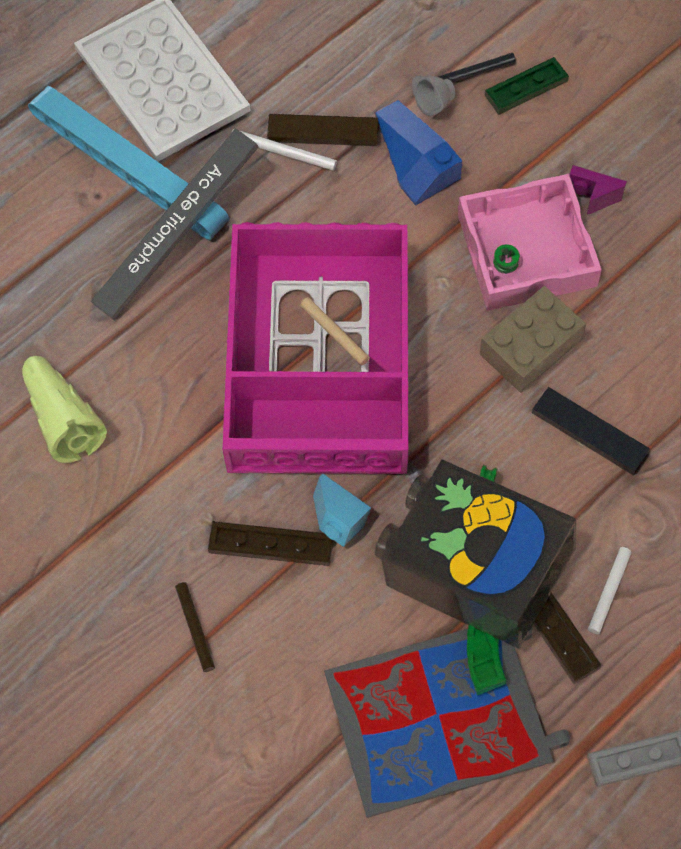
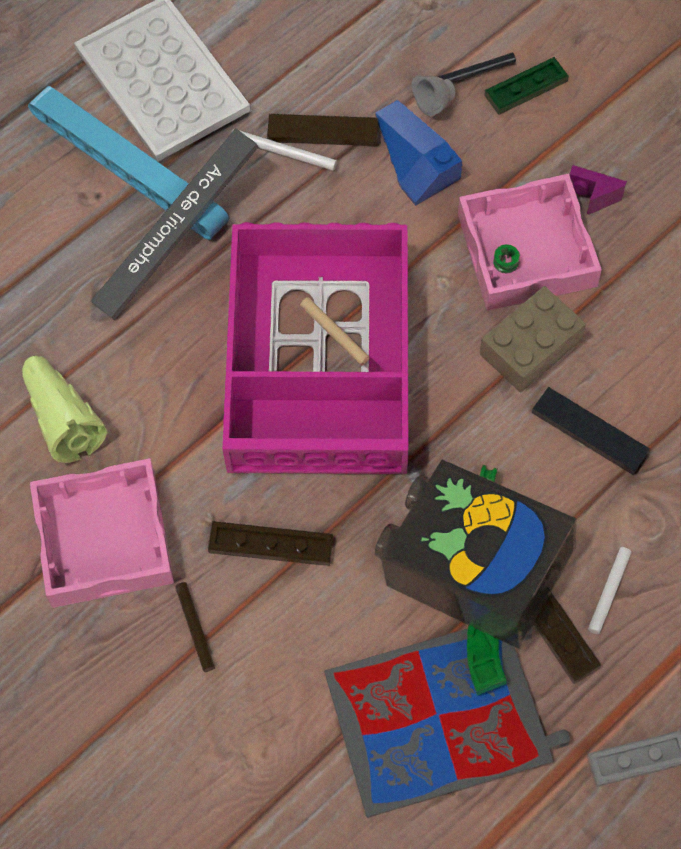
(101, 533): none -> bright pink tile
(338, 511): medium azure slope -> none

